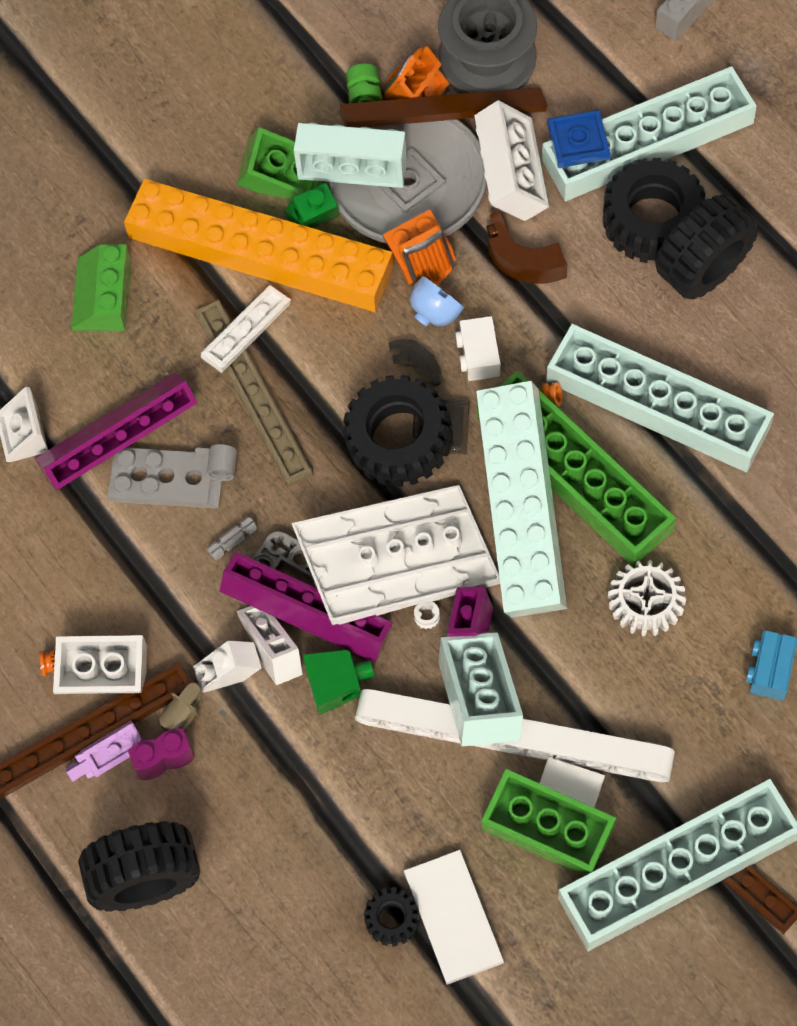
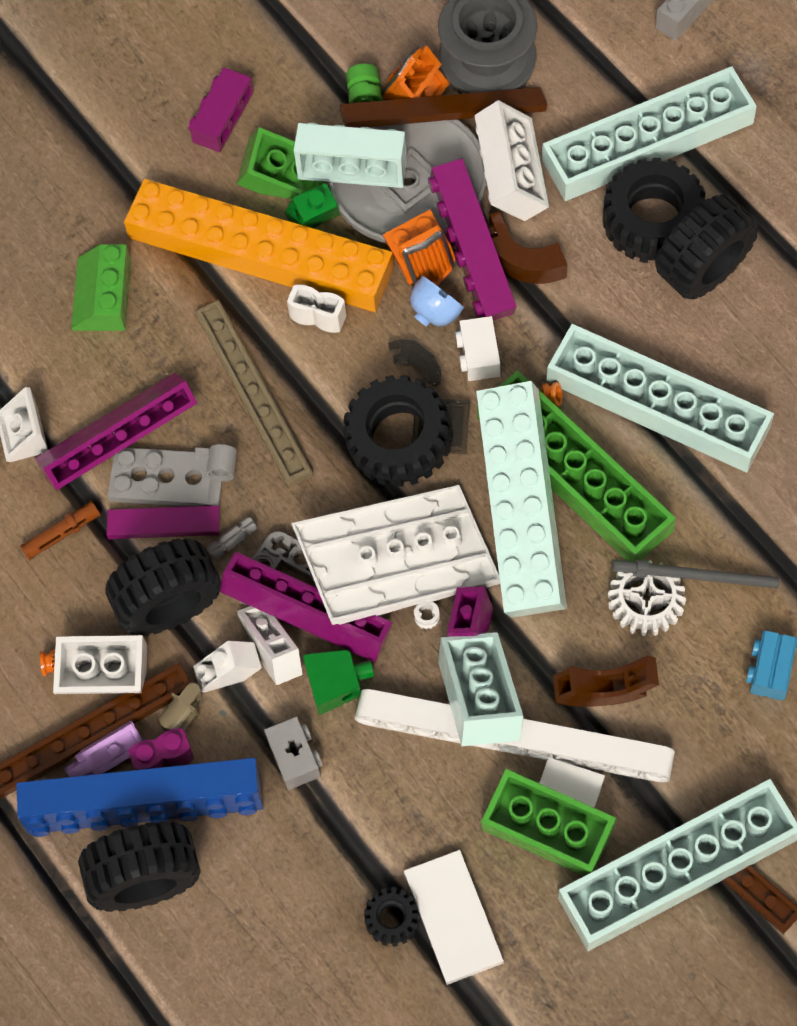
(60, 530): none -> dark orange pin
(139, 797): none -> blue brick
(163, 522): none -> magenta tile
(163, 586): none -> black tyre
(221, 109): none -> magenta brick
(245, 328): white tile -> none
(282, 740): none -> light grey brick
(315, 308): none -> white brick
(472, 240): none -> magenta brick
(578, 139): blue plate -> none
(606, 687): none -> reddish brown arch
(642, 568): none -> dark grey bar

